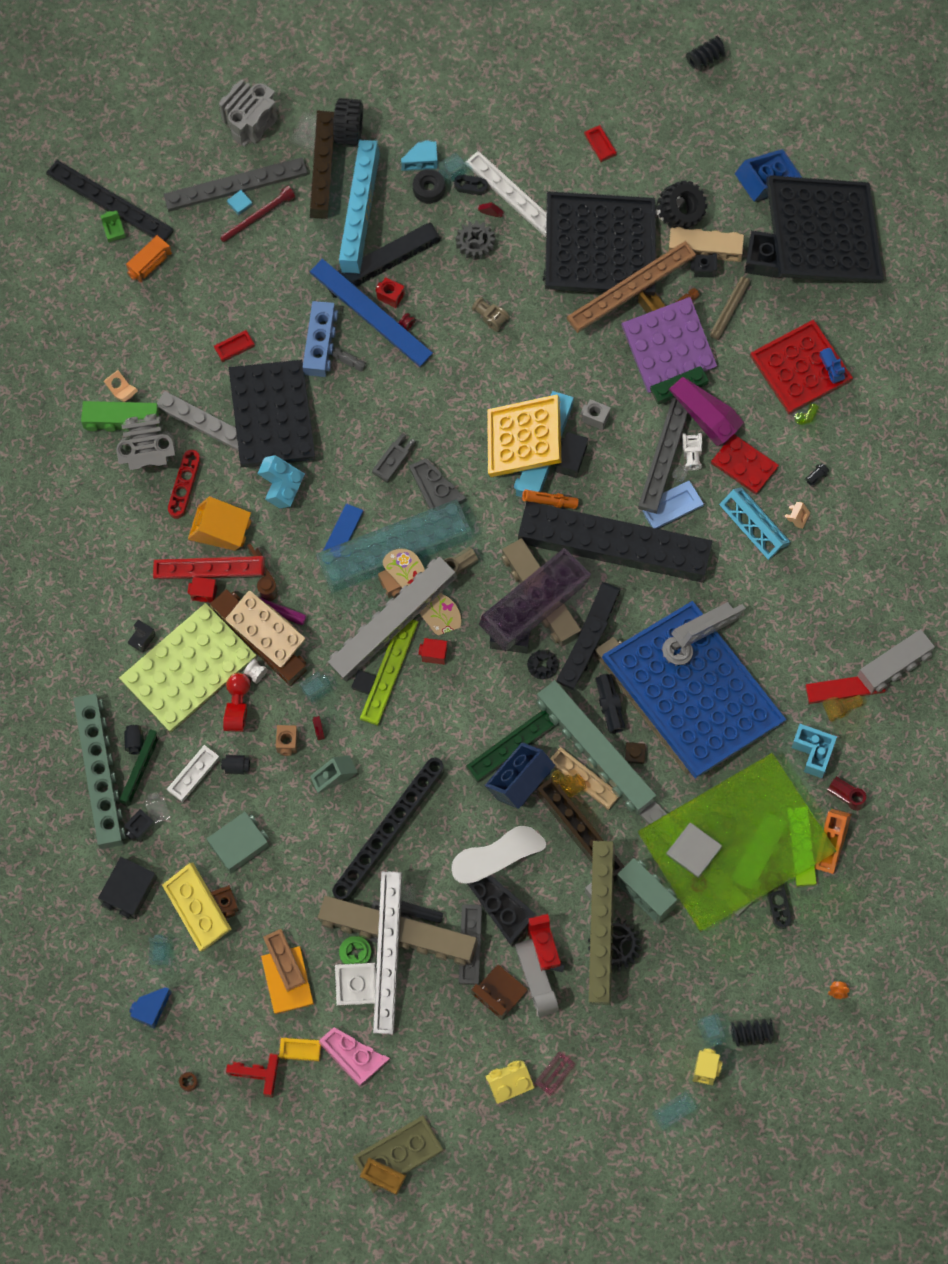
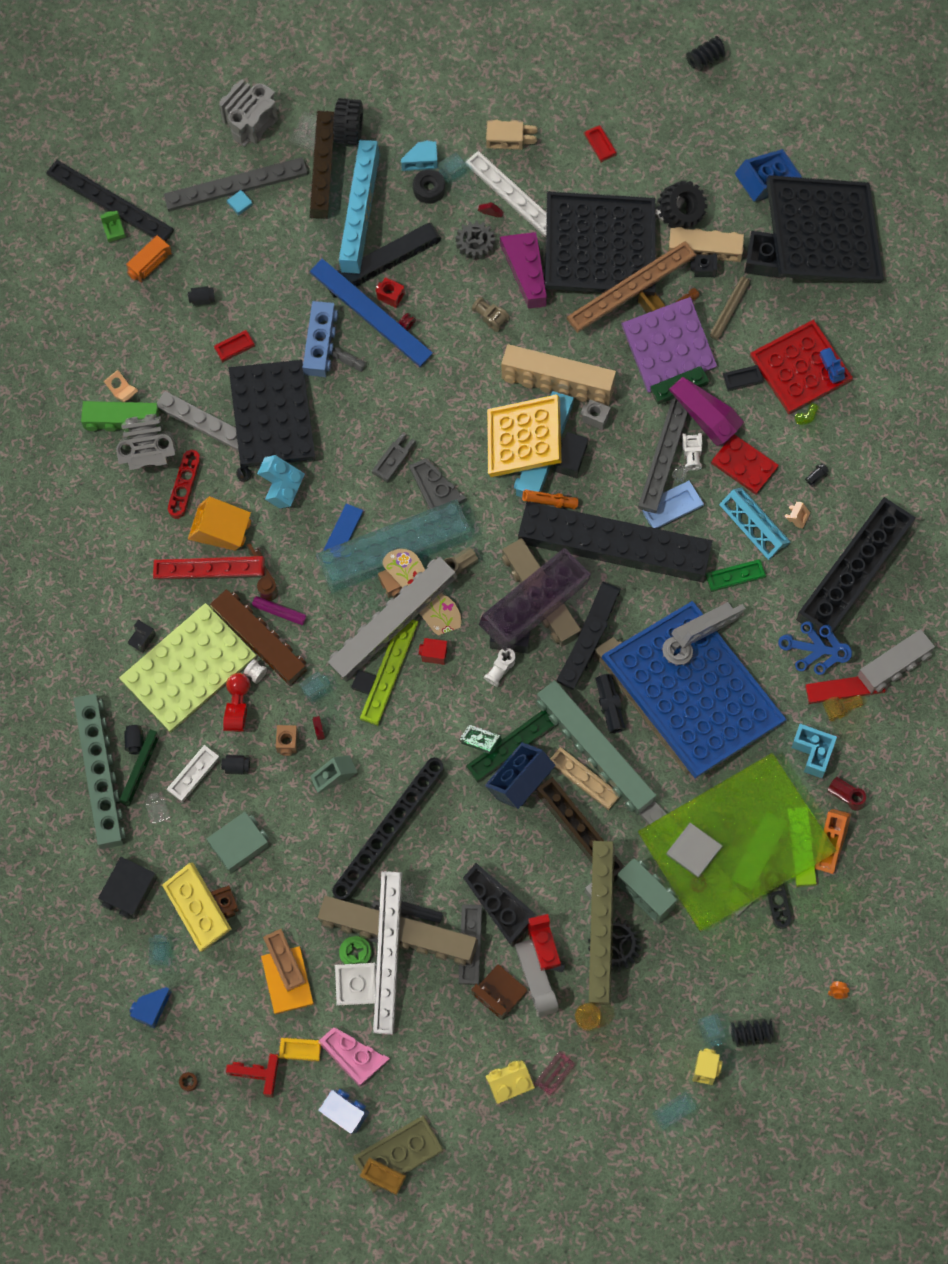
(138, 826): black bracket -> none
(201, 295): none -> black brick
(202, 589): red brick -> none
(241, 477): none -> black hinge
(265, 628): tan bracket -> none
(286, 195): dark red piece -> none
(344, 1111): none -> brick
(470, 185): black beam -> none
(480, 739): none -> clear green plate
(481, 862): white sticker -> none
(500, 667): none -> white connector
(509, 134): none -> tan hinge
(525, 263): none -> magenta wedge
(542, 672): black gear -> none
(557, 375): none -> tan brick
(570, 784): clear yellow pin -> none
(588, 1017): none -> clear yellow wheel
(635, 753): dark brown plate -> none
(735, 575): none -> green tile
(742, 378): none -> black tile
(818, 648): none -> blue plant
(856, 567): none -> black brick

